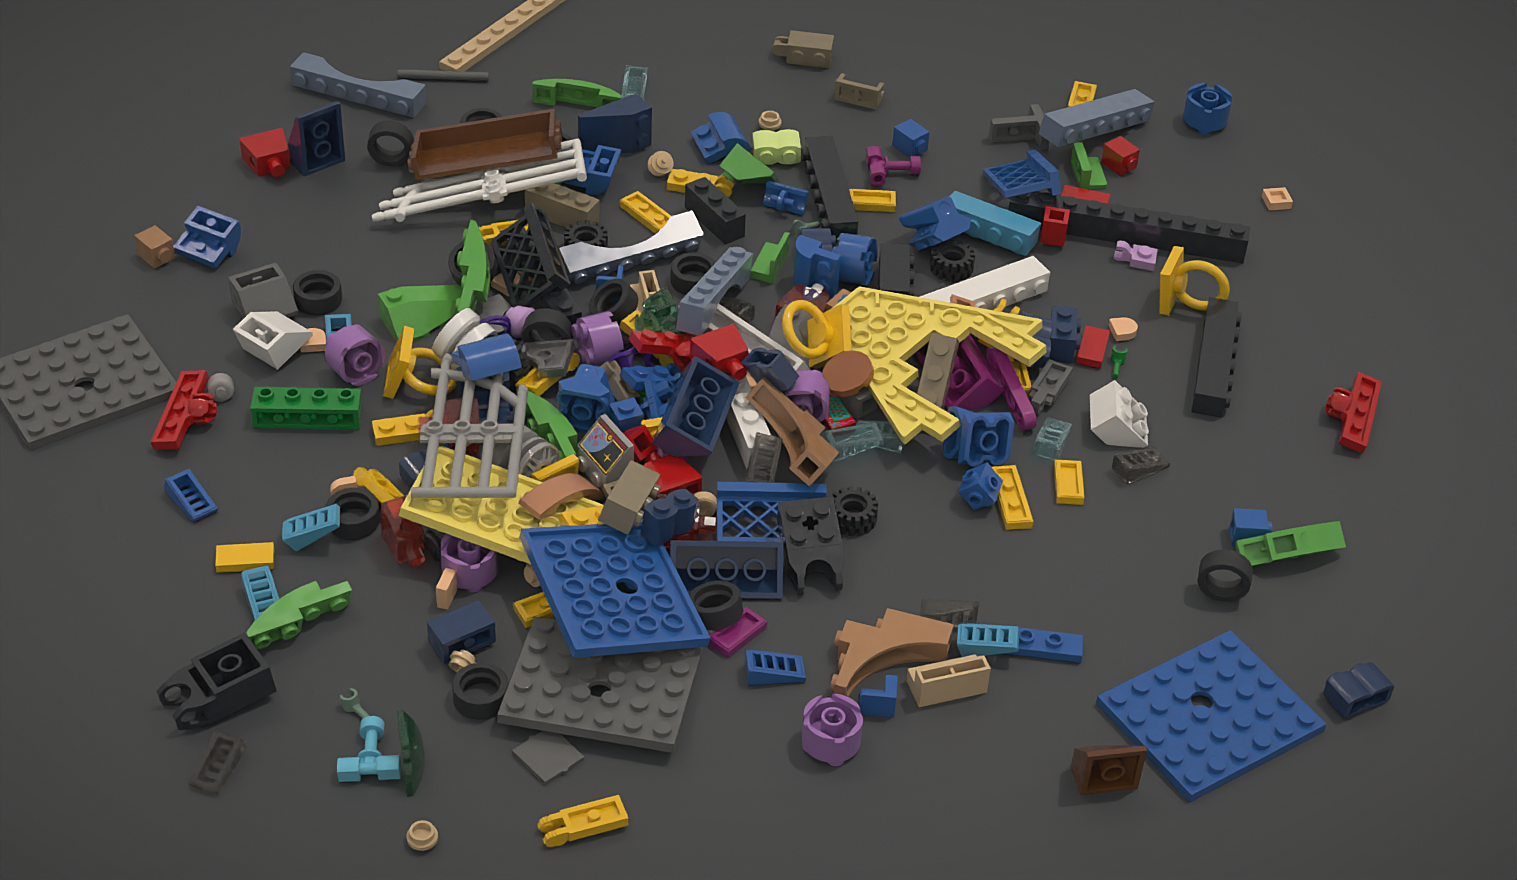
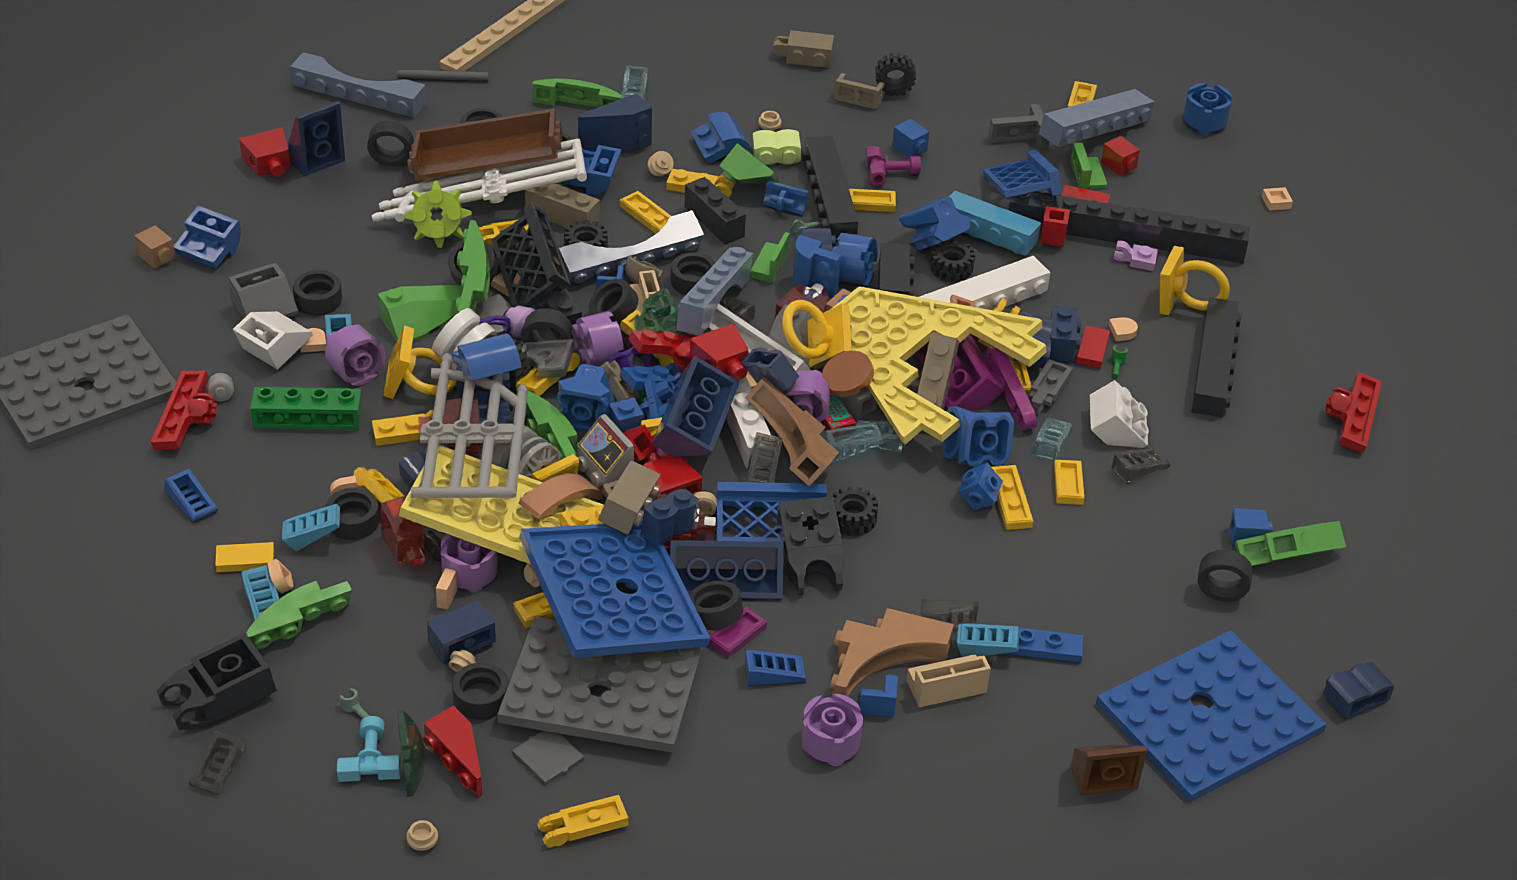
(280, 576): none -> light nougat tile
(423, 216): none -> lime brick
(453, 741): none -> red slope
(634, 266): none -> dark tan hair
(896, 63): none -> black tyre

